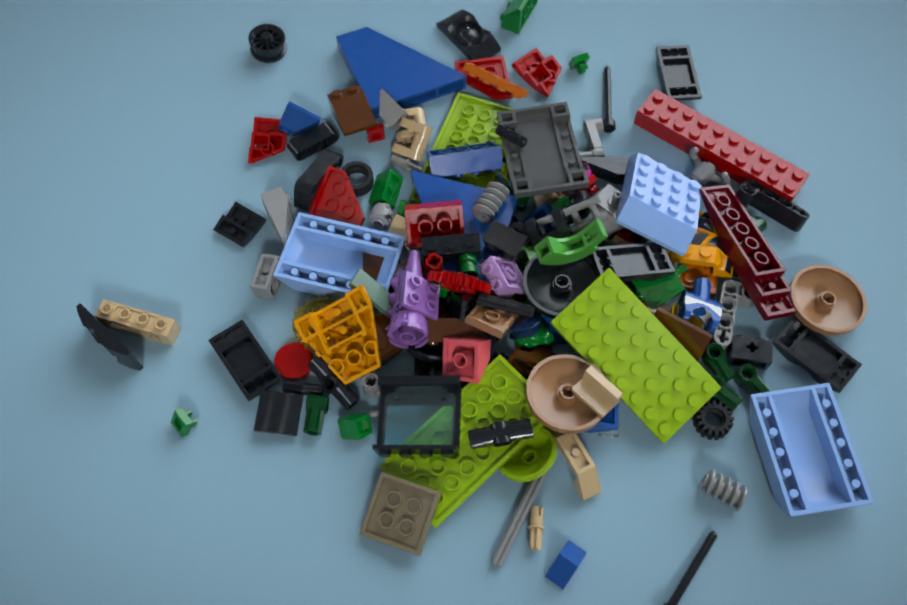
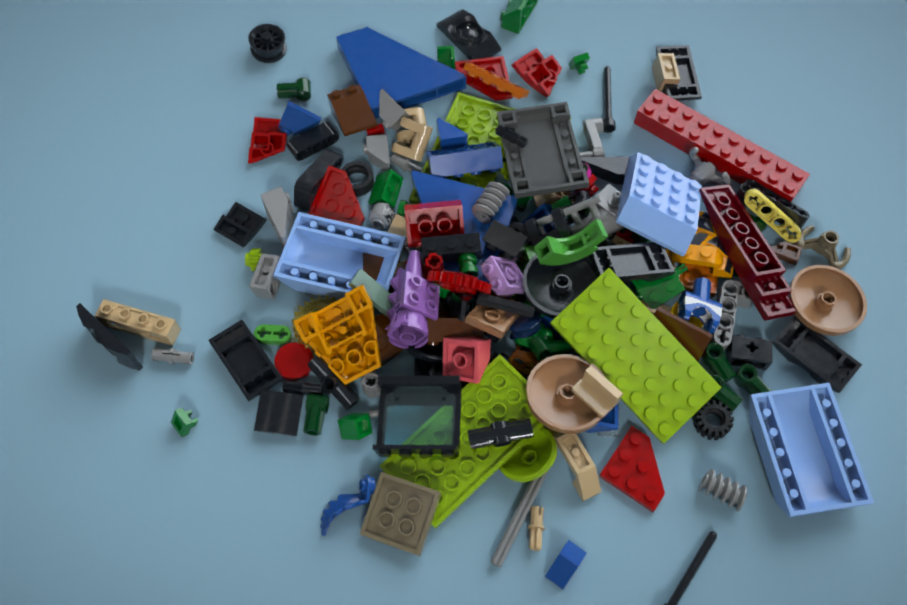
(172, 356): none -> light grey pin
(252, 258): none -> lime gear
(272, 336): none -> bright green beam
(300, 89): none -> dark green piece
(347, 502): none -> blue plant
(377, 151): none -> light grey slope
(446, 56): none -> green panel
(450, 136): none -> blue slope
(545, 348): none -> dark green piece
(635, 470): none -> red plate
(665, 70): none -> tan panel
(772, 216): none -> light yellow beam
(787, 252): none -> tile
(825, 246): none -> dark tan piece

